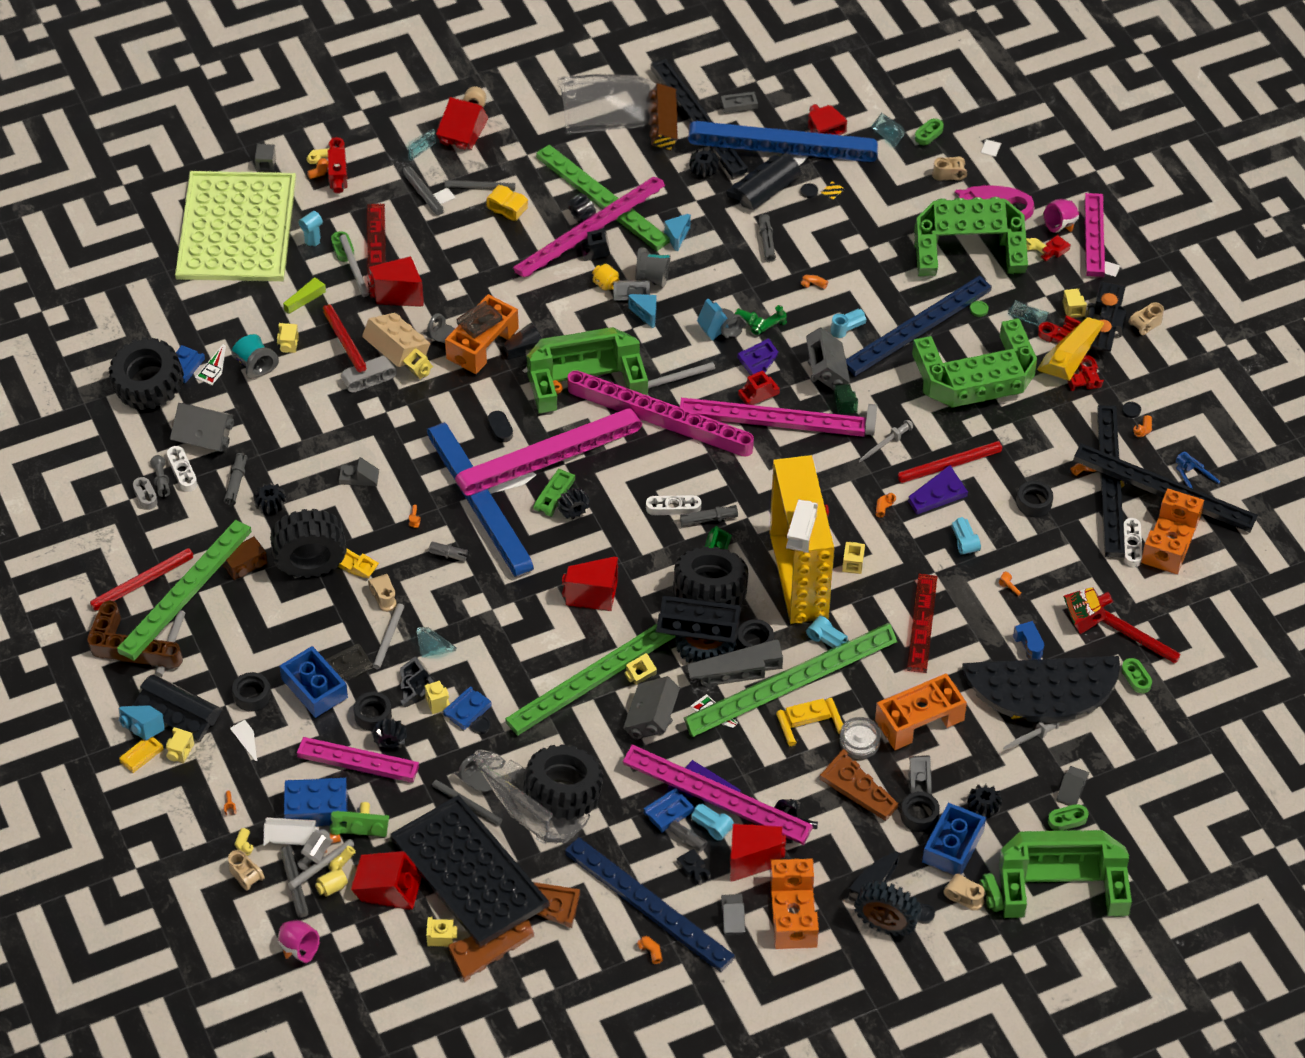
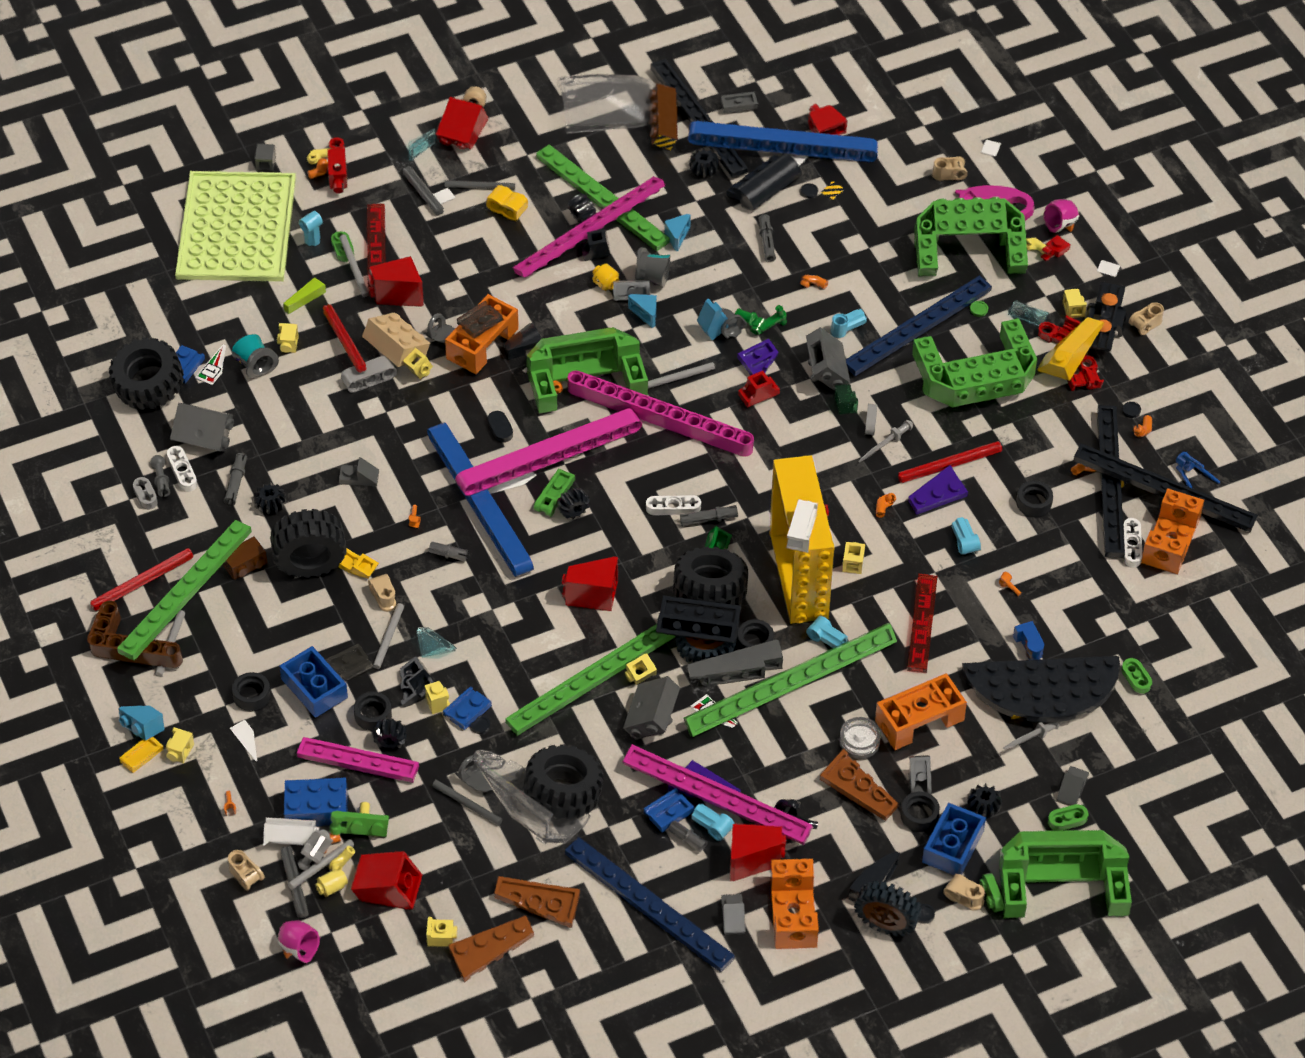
(178, 706): black brick -> none
(241, 841): light yellow arm -> none
(470, 870): black plate -> none
(653, 947): orange arm -> none
(694, 865): black plate -> none
(776, 417): dark pink plate -> none
(808, 713): yellow plate -> none
(888, 129): clear light blue slope -> none
(929, 131): bright green plate -> none
(1087, 607): torso -> none
(1094, 235): dark pink plate -> none
(1141, 637): red axle -> none

